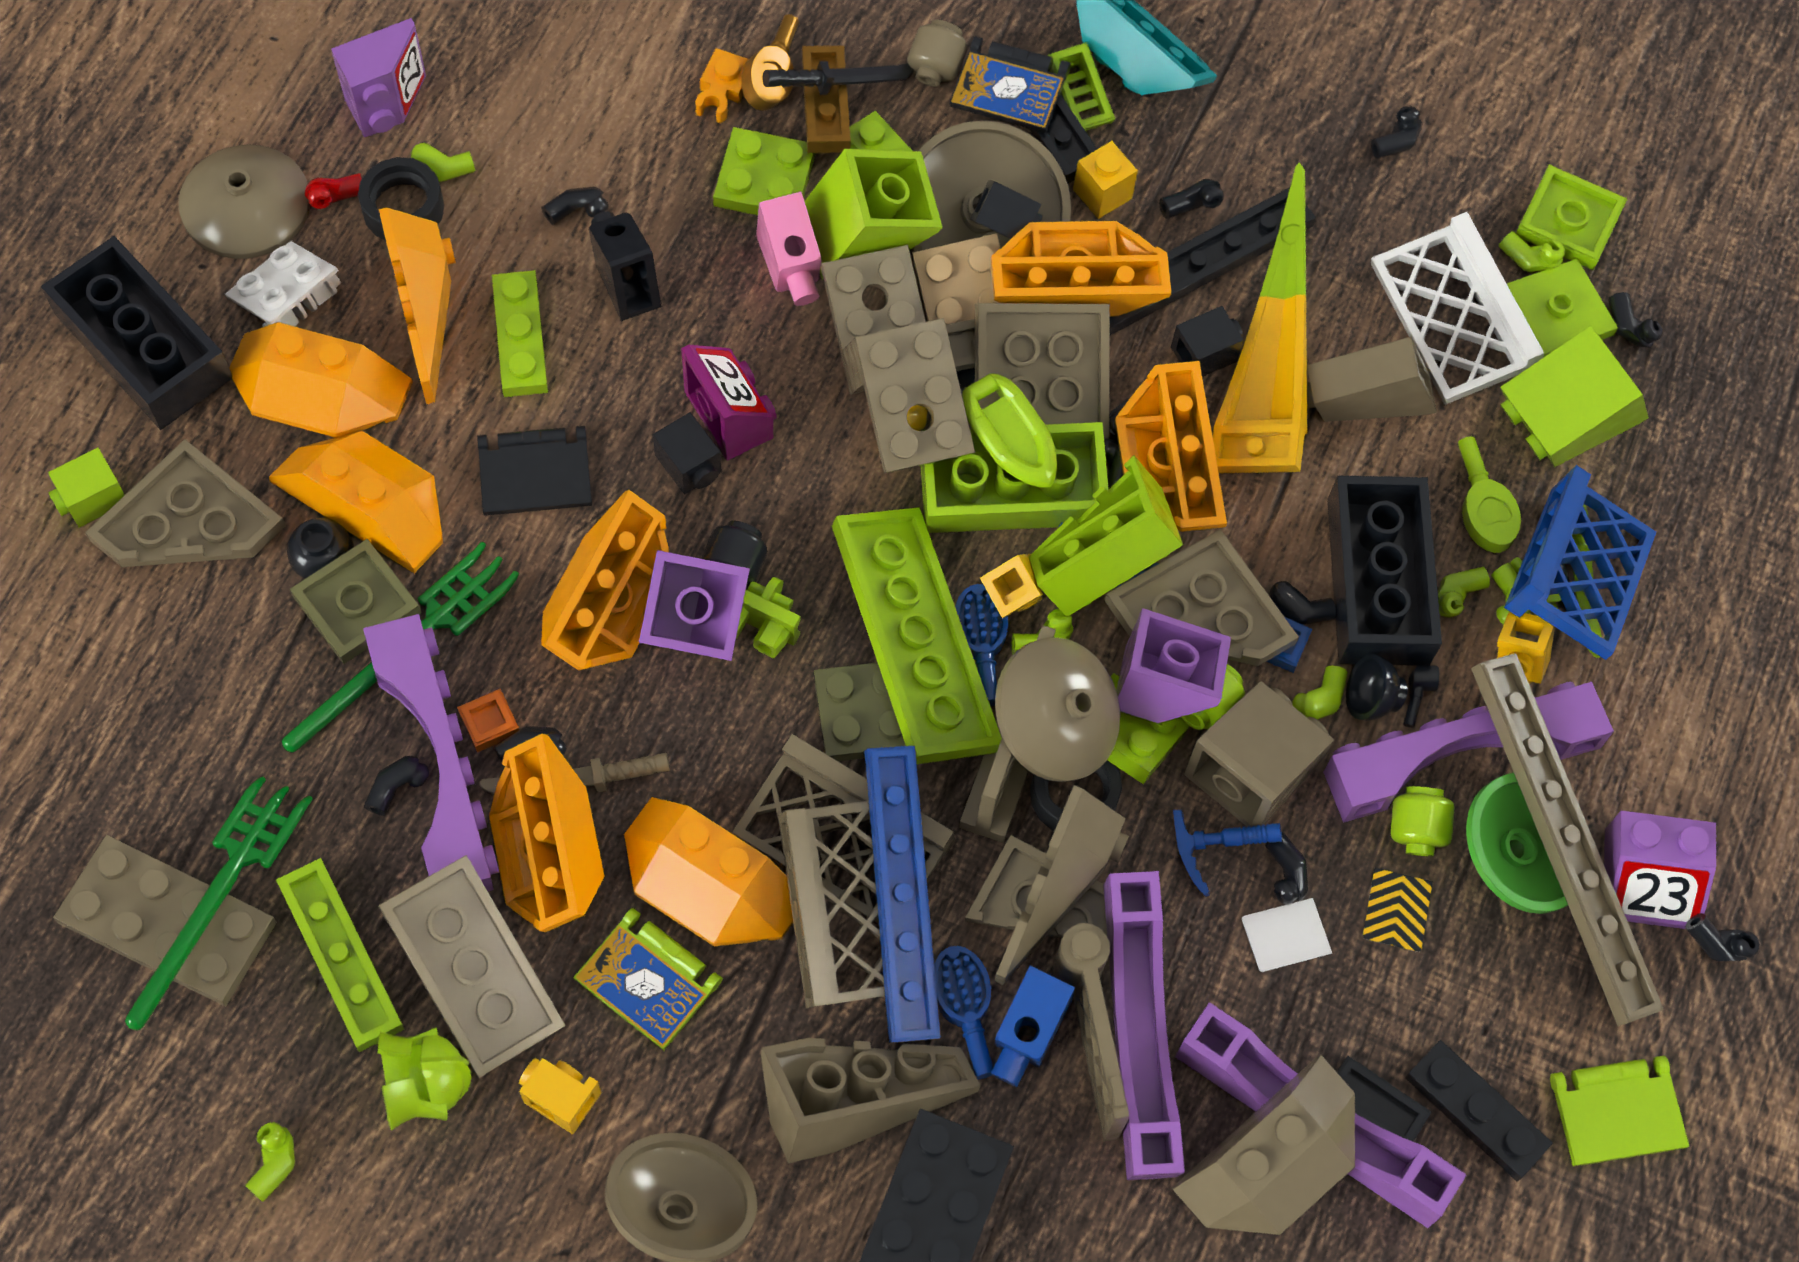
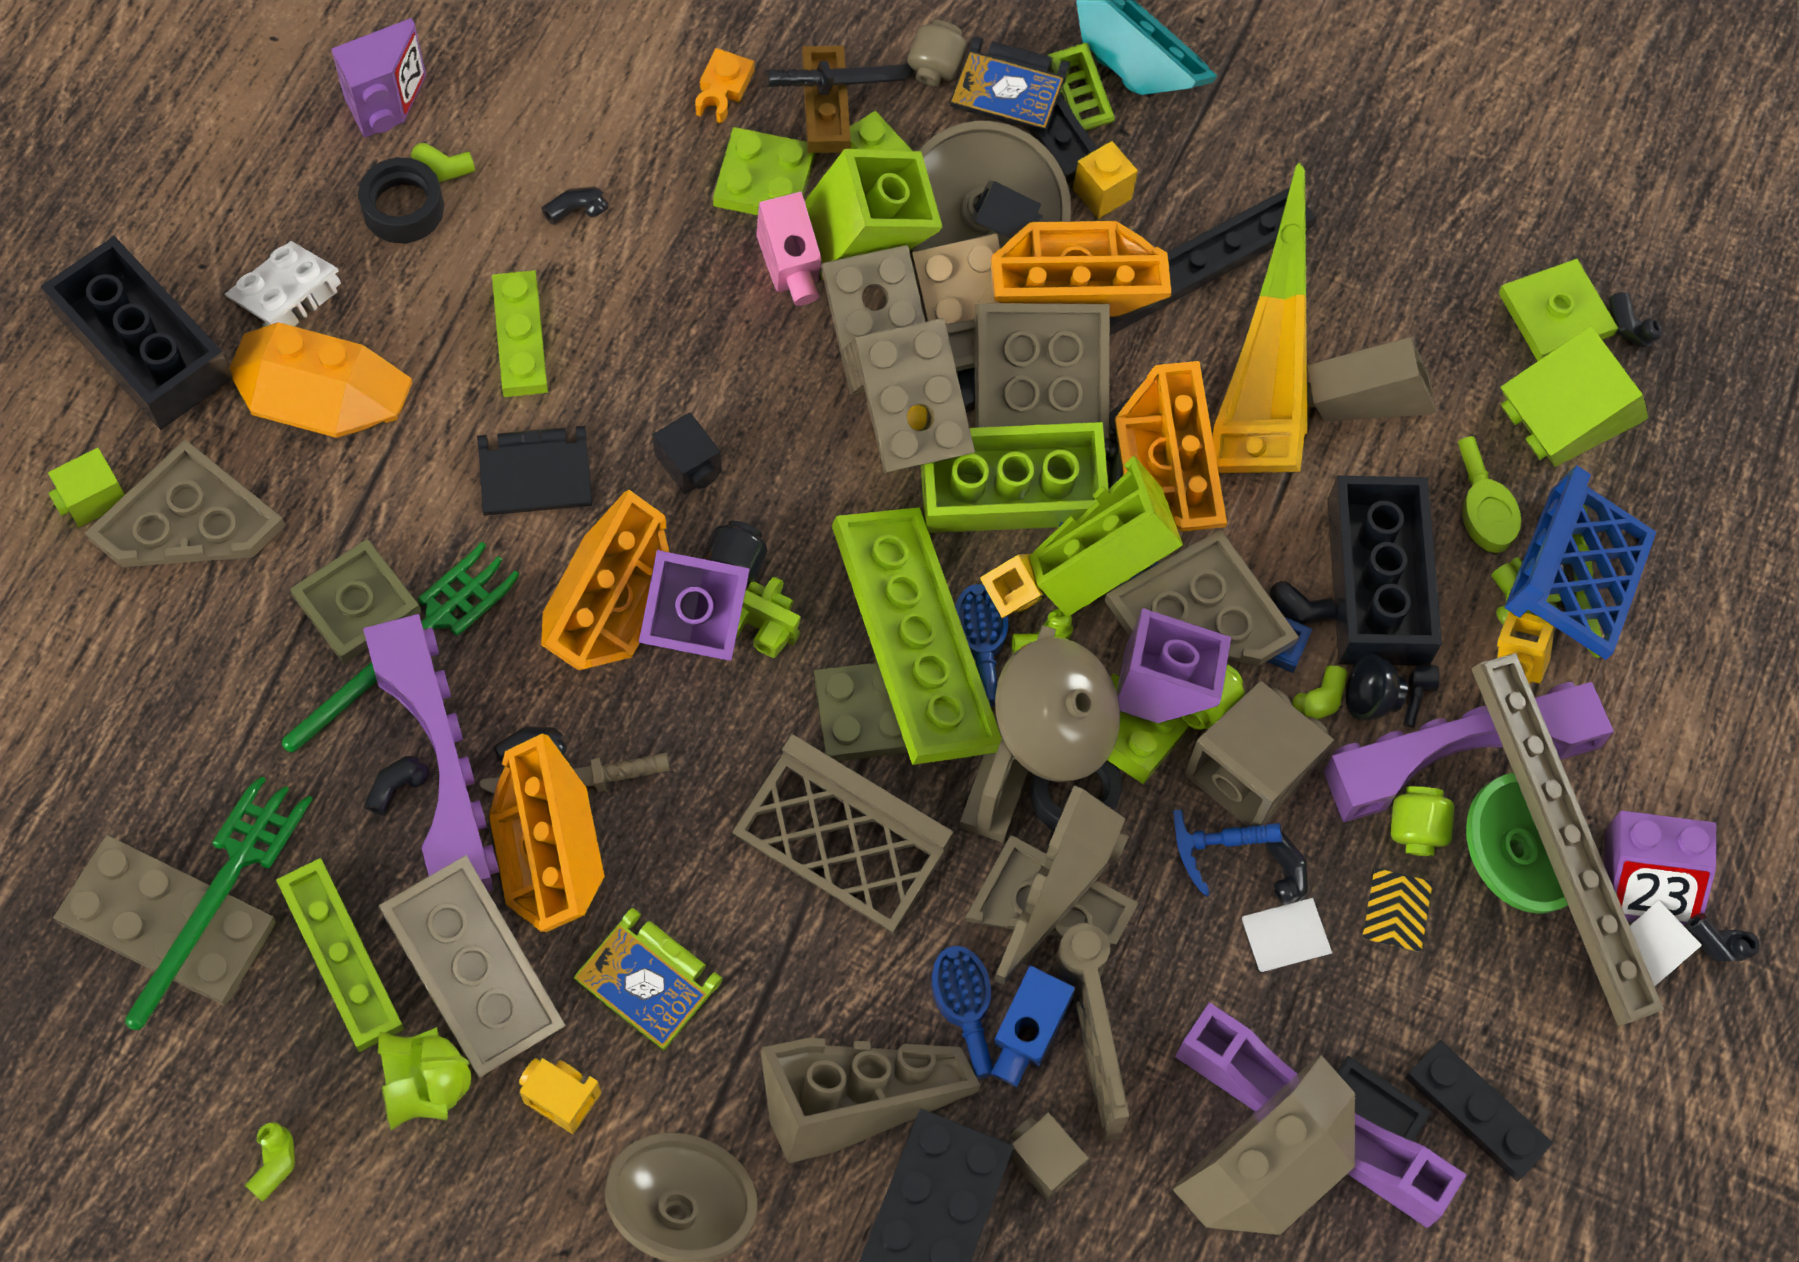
(245, 218): dark tan dish -> none
(316, 545): black piece -> none
(324, 191): red arm -> none
(368, 493): light orange wedge -> none
(424, 286): light orange wedge -> none
(488, 720): orange tile -> none
(620, 244): black torso -> none
(706, 876): light orange wedge -> none
(727, 399): magenta slope -> none
(769, 58): pearl gold piece -> none
(809, 904): dark tan fence -> none
(902, 894): blue tile -> none
(1012, 430): lime piece -> none
(1046, 1155): none -> dark tan brick
(1137, 986): medium lavender arch -> none
(1203, 193): black arm -> none
(1209, 339): black brick -> none
(1403, 134): black arm -> none
(1455, 587): lime arm -> none
(1488, 288): white fence -> none
(1532, 257): lime arm -> none
(1573, 214): lime plate -> none
(1619, 1111): lime piece -> none
(1662, 941): none -> white sticker

